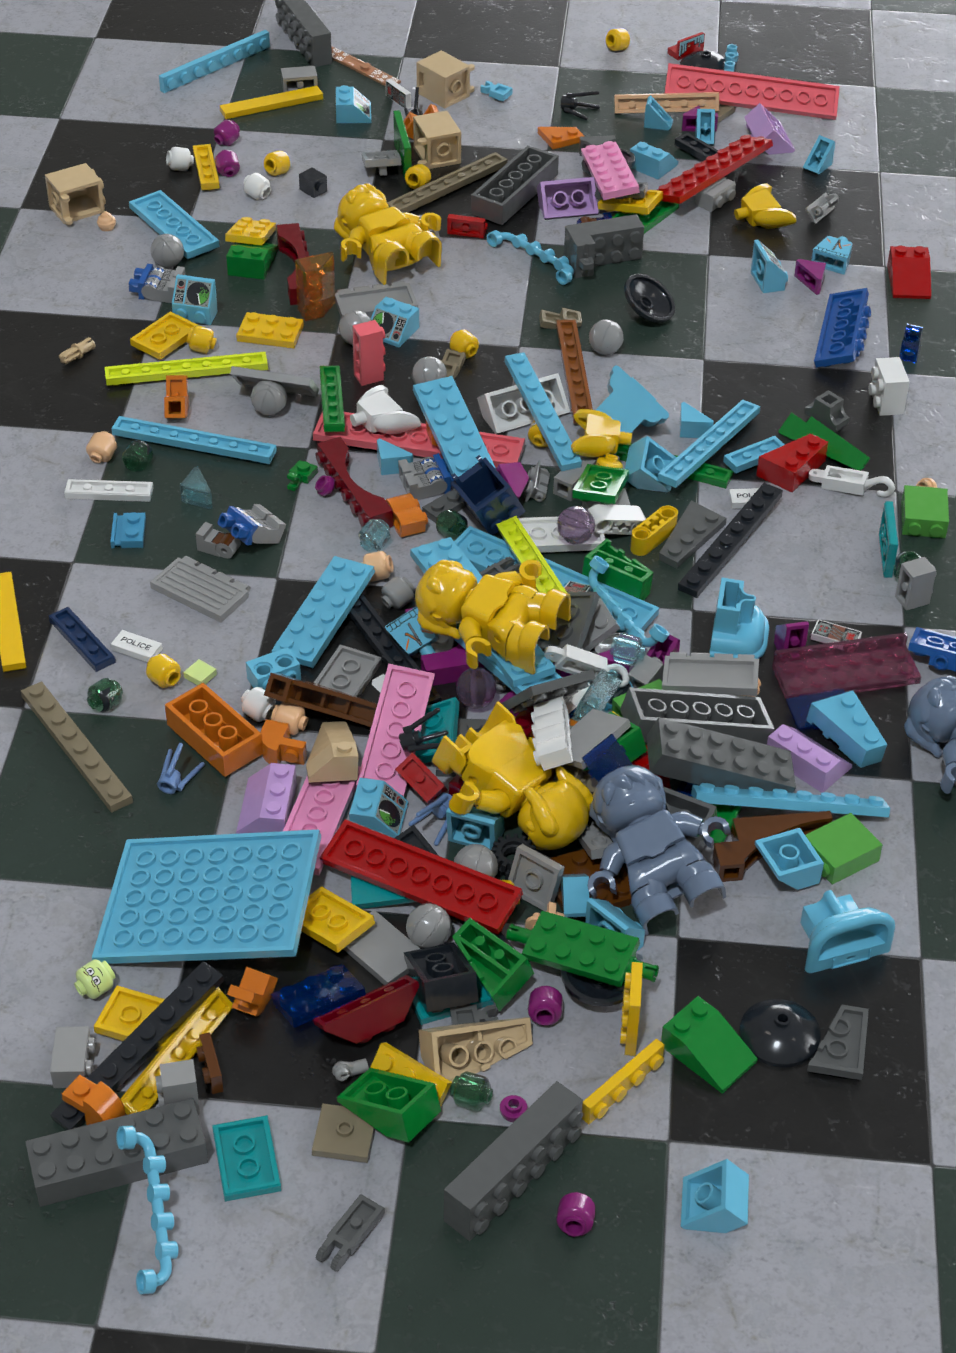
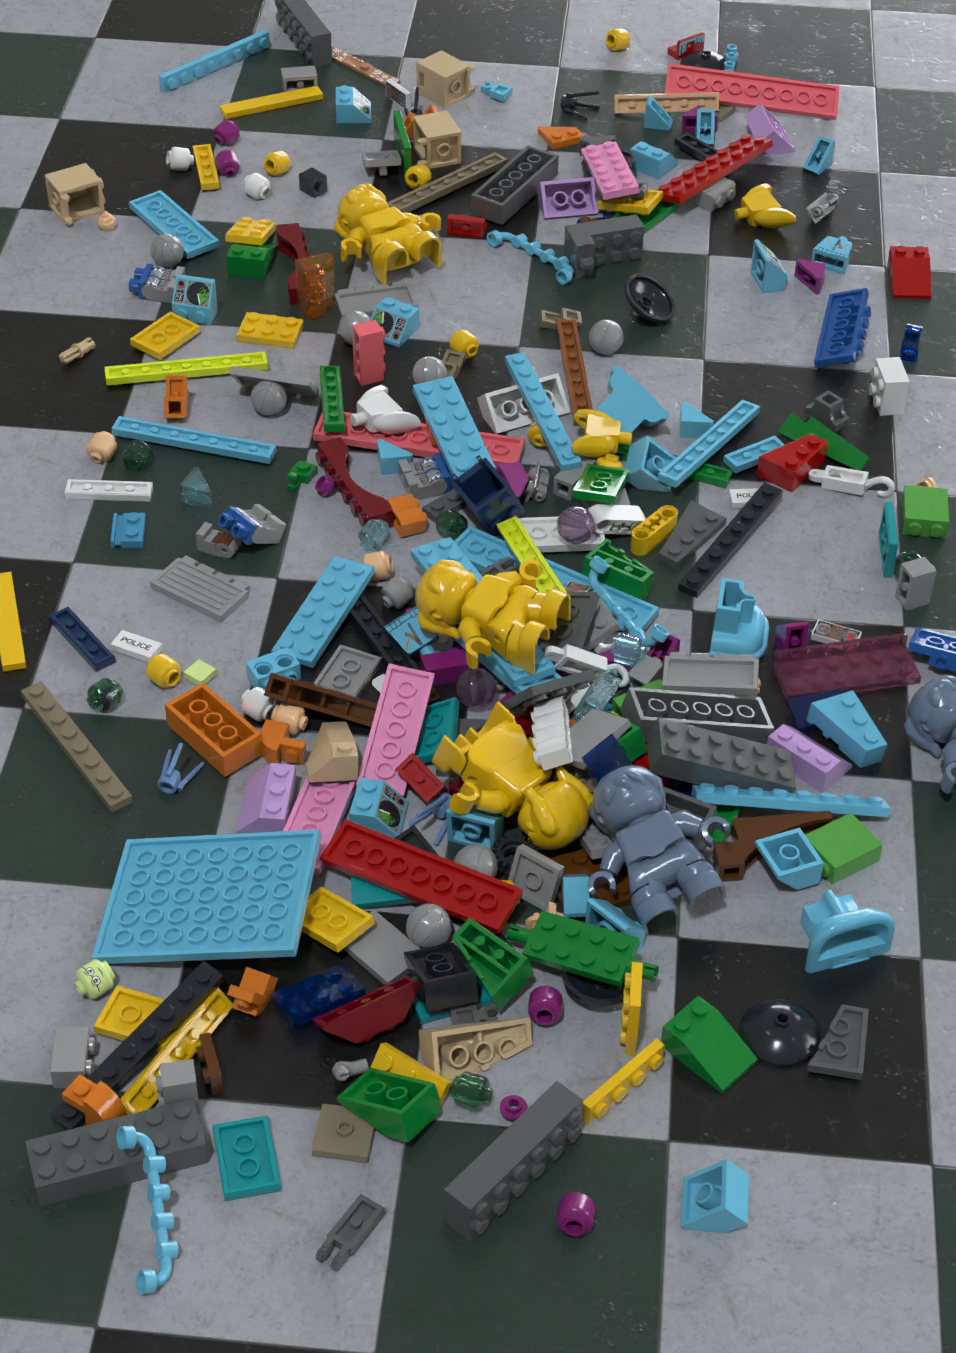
(201, 339): yellow head -> none
(412, 740): black plant -> none

